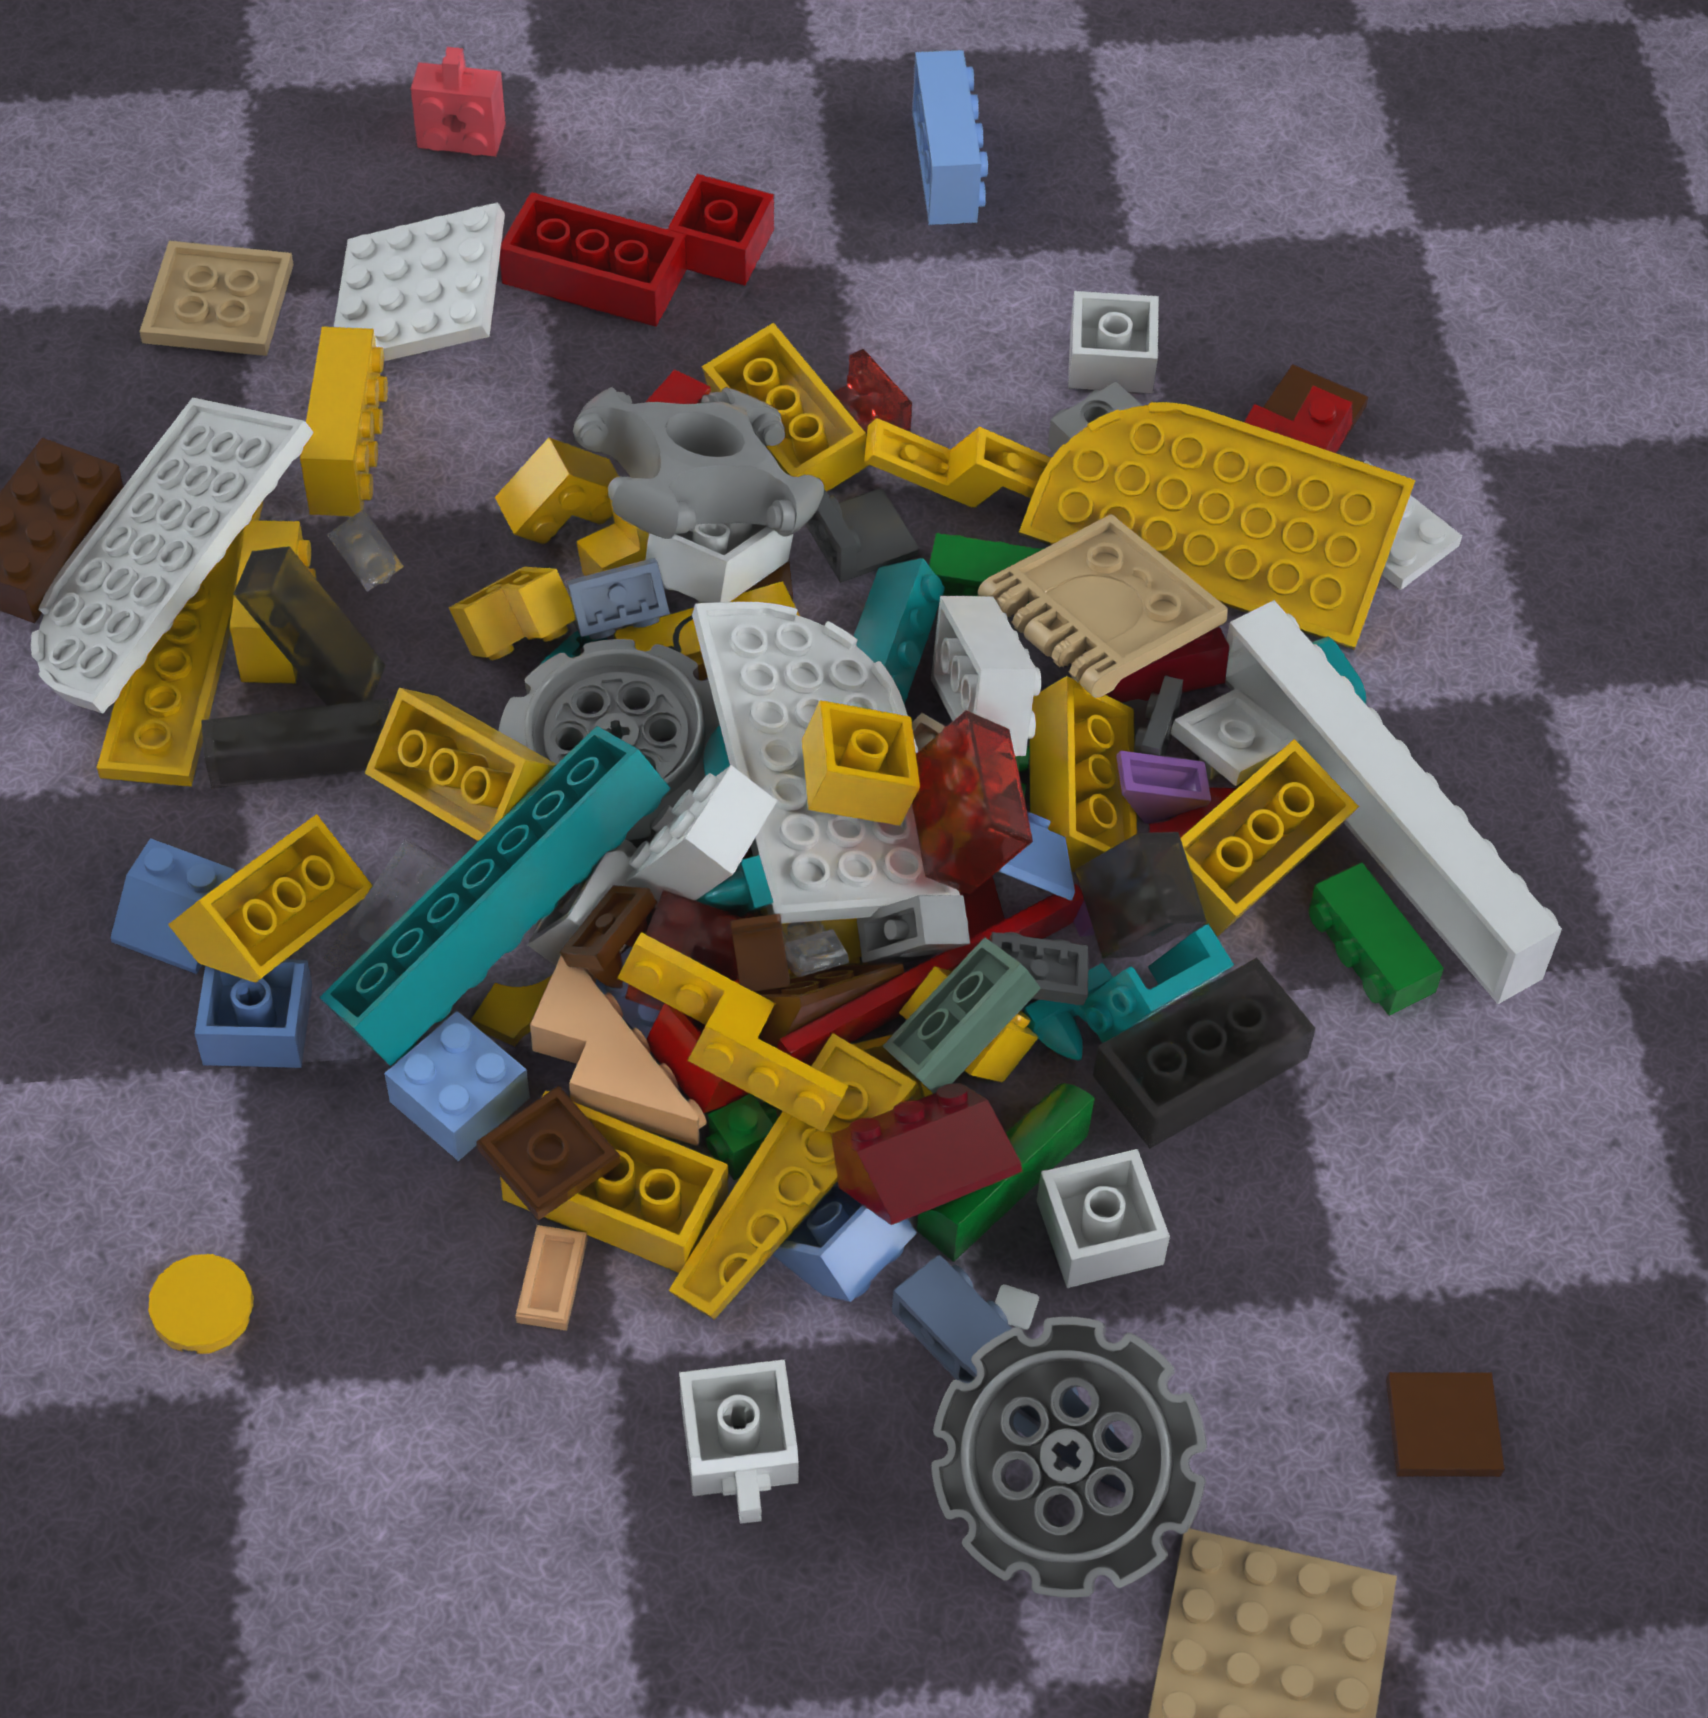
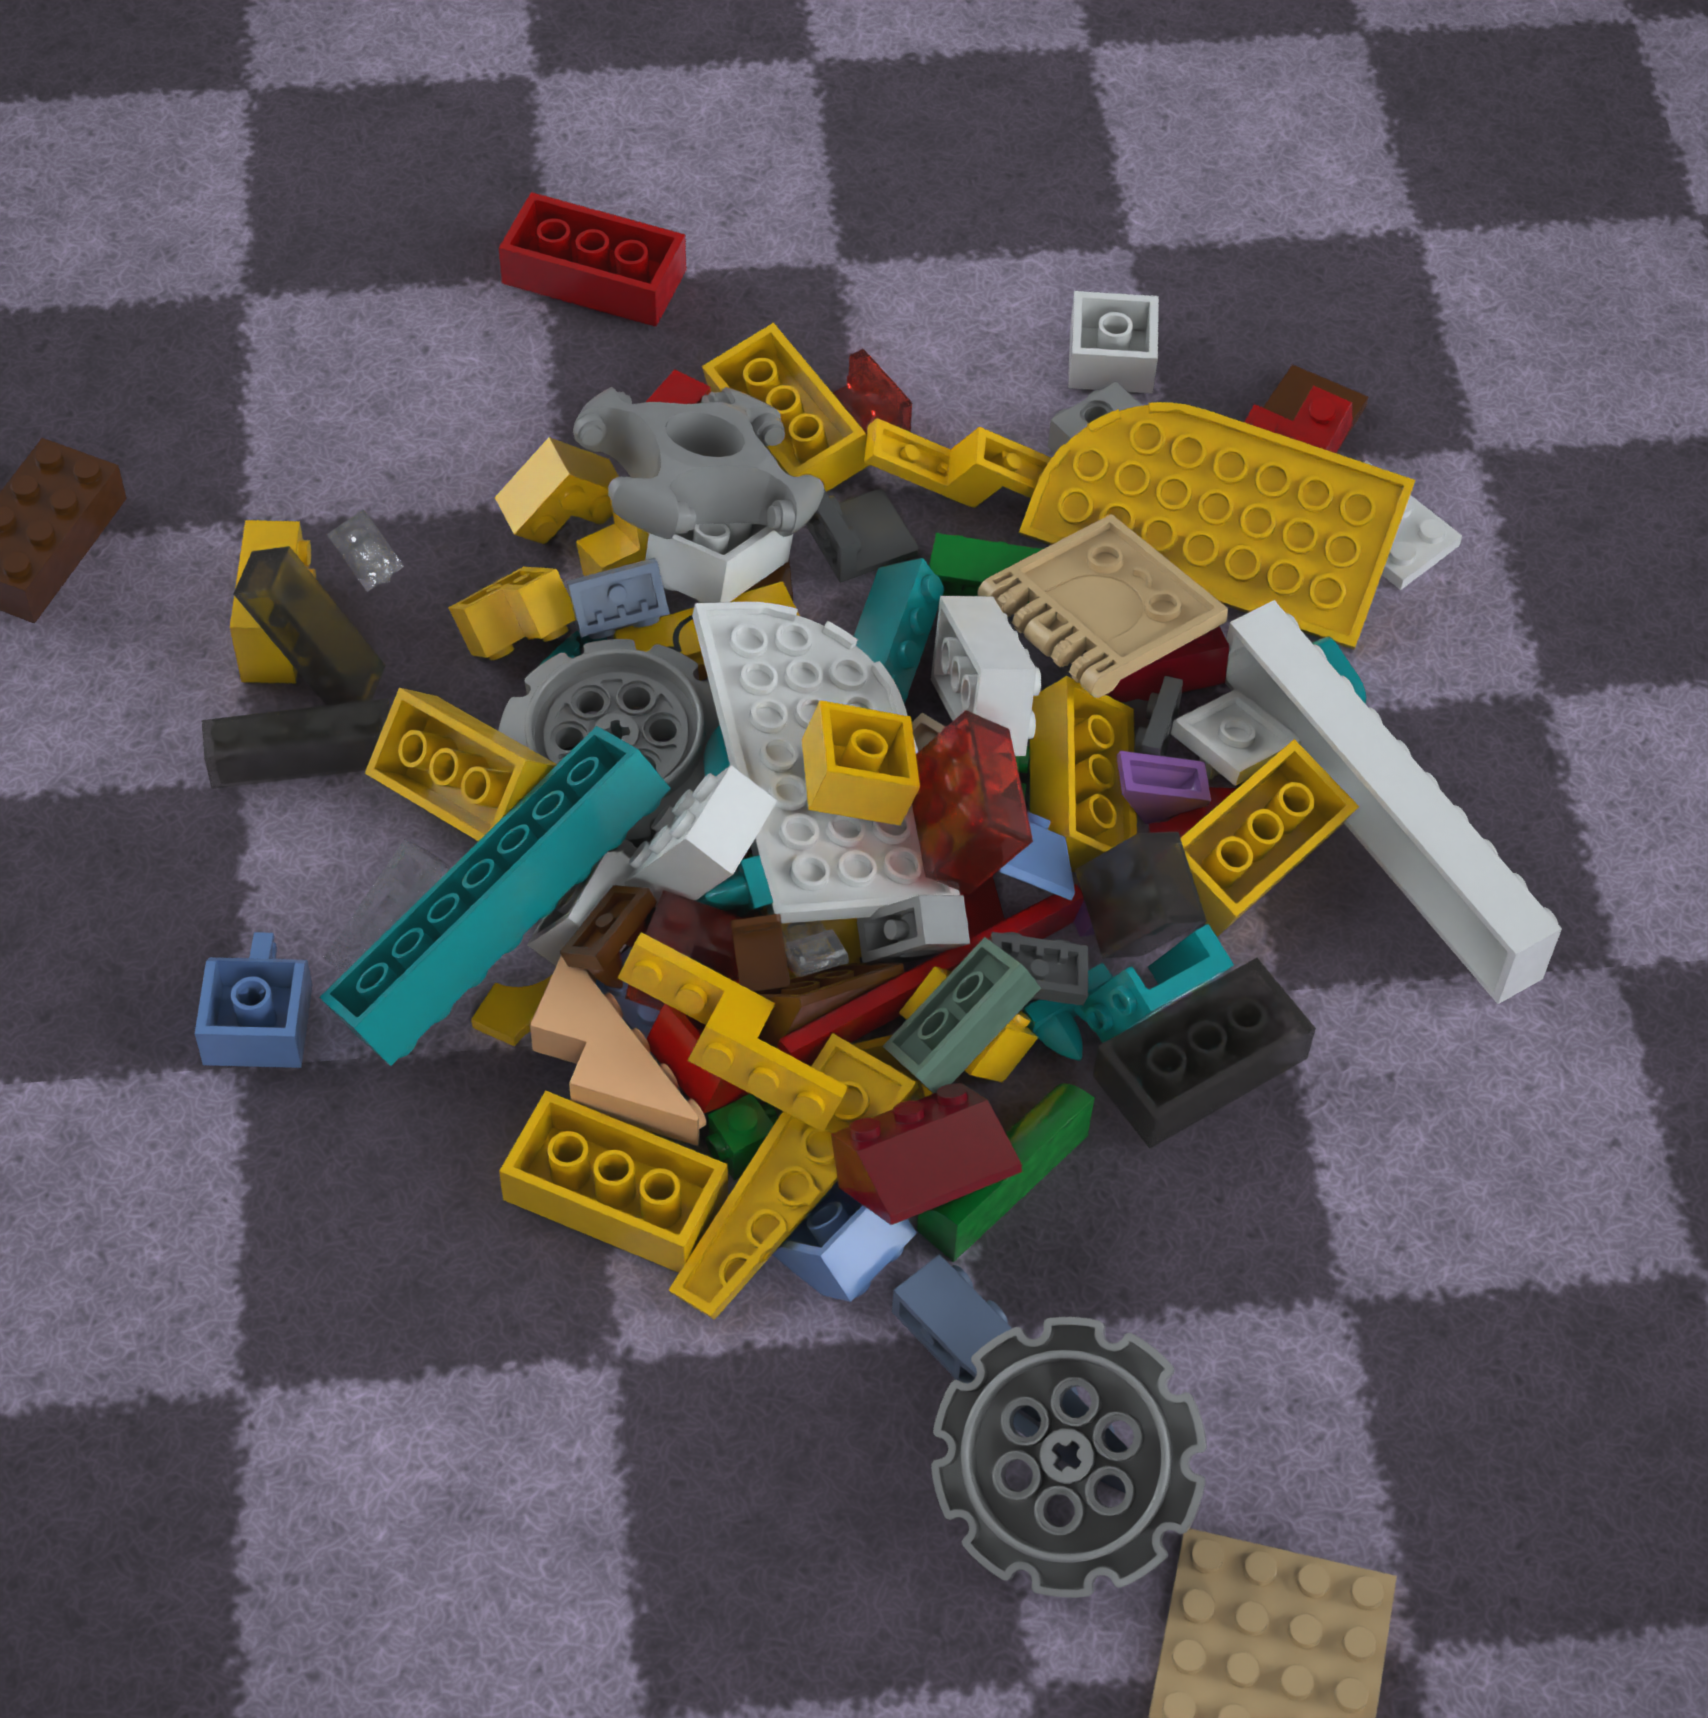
(158, 546): white plate -> none
(158, 891): medium blue slope -> none
(161, 708): yellow plate -> none
(200, 1303): yellow tile -> none
(217, 298): tan plate -> none
(273, 904): yellow slope -> none
(344, 421): yellow brick -> none
(424, 281): white plate -> none
(457, 1085): light blue brick -> none
(458, 106): coral hinge -> none
(548, 1152): reddish brown tile -> none
(551, 1277): light nougat tile -> none
(724, 227): red brick -> none
(745, 1458): white hinge -> none
(948, 137): light blue brick -> none
(1017, 1305): white sticker -> none
(1102, 1218): white brick -> none
(1374, 939): green brick -> none
(1444, 1424): reddish brown tile -> none

